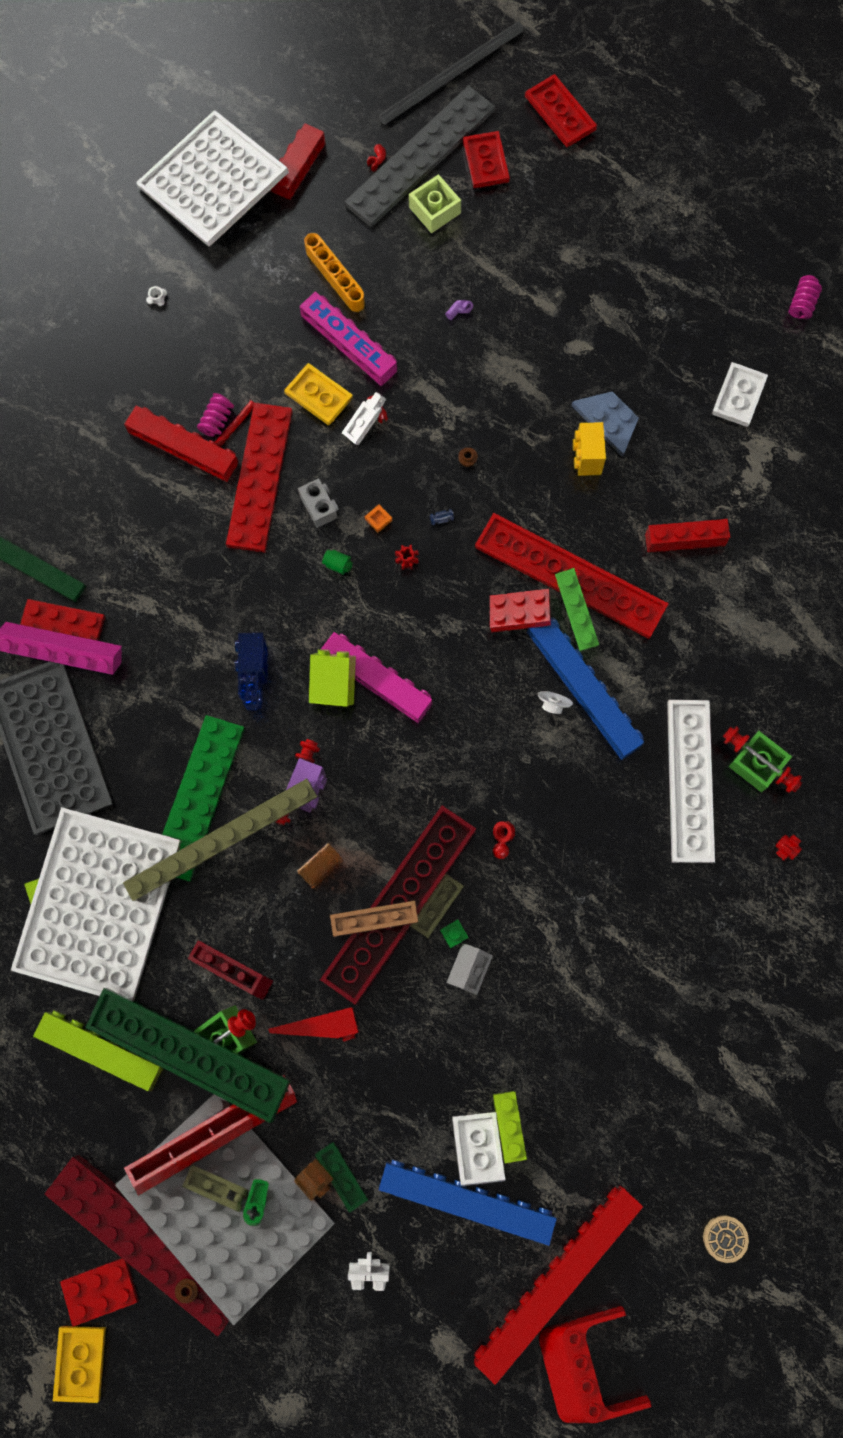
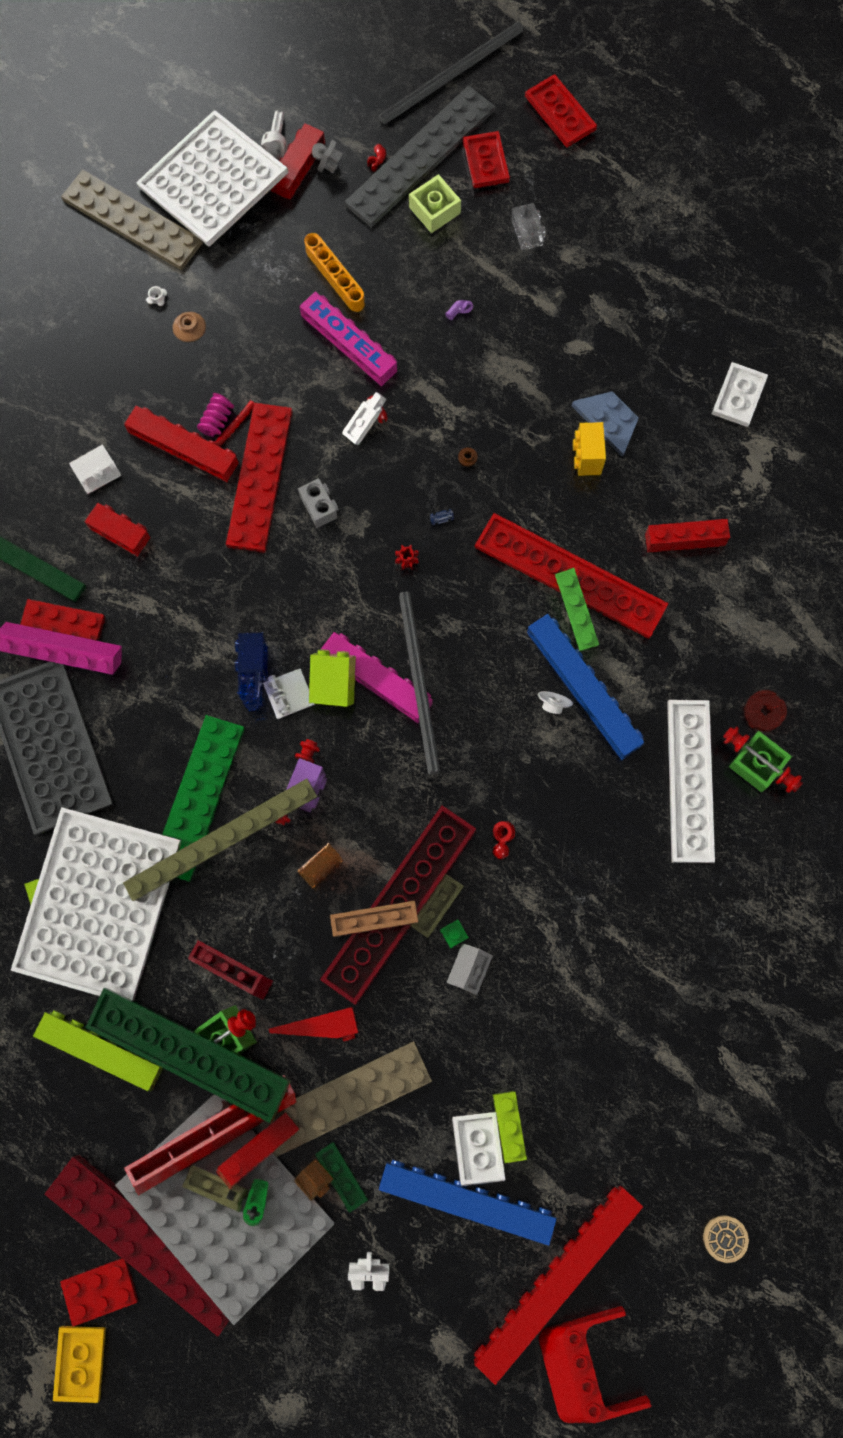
(95, 469): none -> white hinge
(118, 528): none -> red brick
(132, 219): none -> dark tan plate
(189, 1283): reddish brown plate -> none
(190, 332): none -> medium nougat piece
(256, 1150): none -> red slope
(273, 141): none -> white piece
(288, 693): none -> white hinge
(318, 394): yellow plate -> none
(329, 157): none -> light grey hips
(337, 561): green brick -> none
(354, 1095): none -> dark tan plate
(378, 518): orange plate -> none
(419, 684): none -> dark grey axle
(520, 610): plate -> none
(526, 227): none -> clear brick
(773, 703): none -> clear red plate
(788, 847): red gear -> none
(805, 297): dark pink piece -> none

